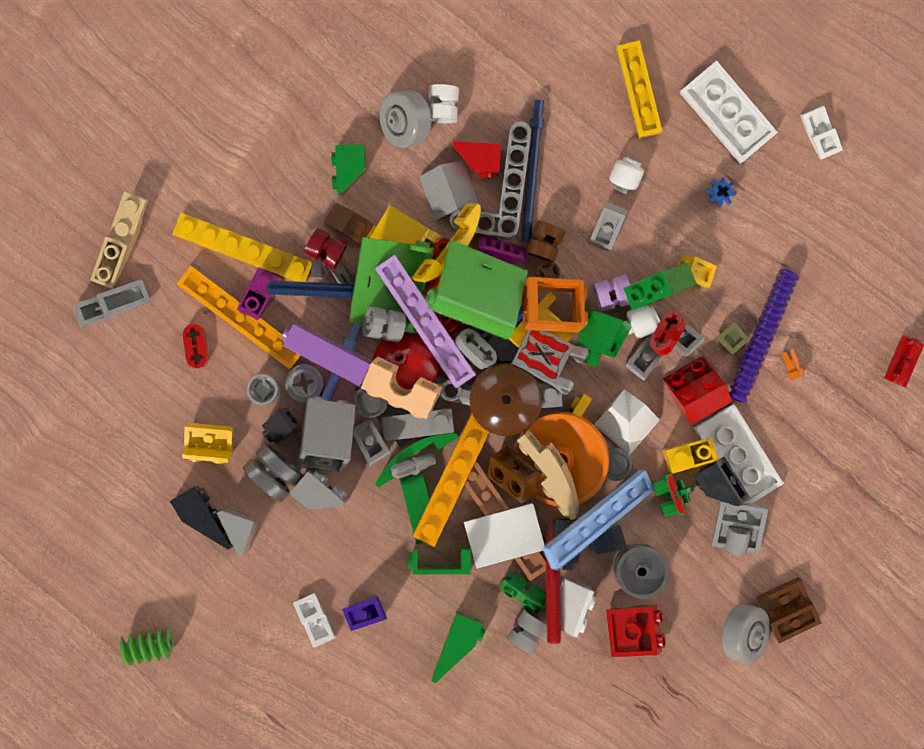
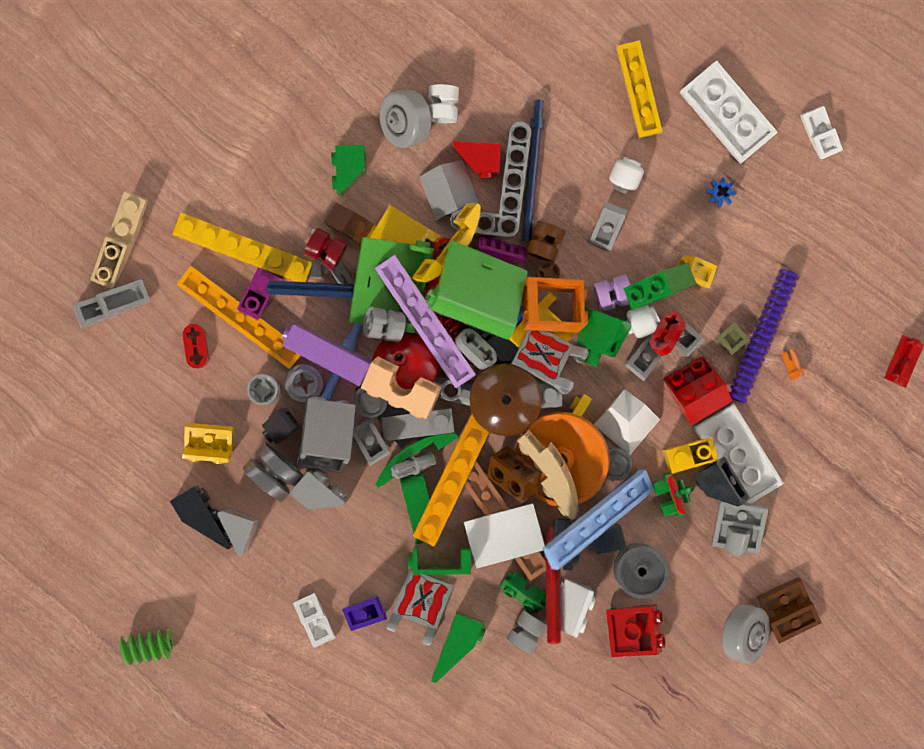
(422, 602): none -> flag

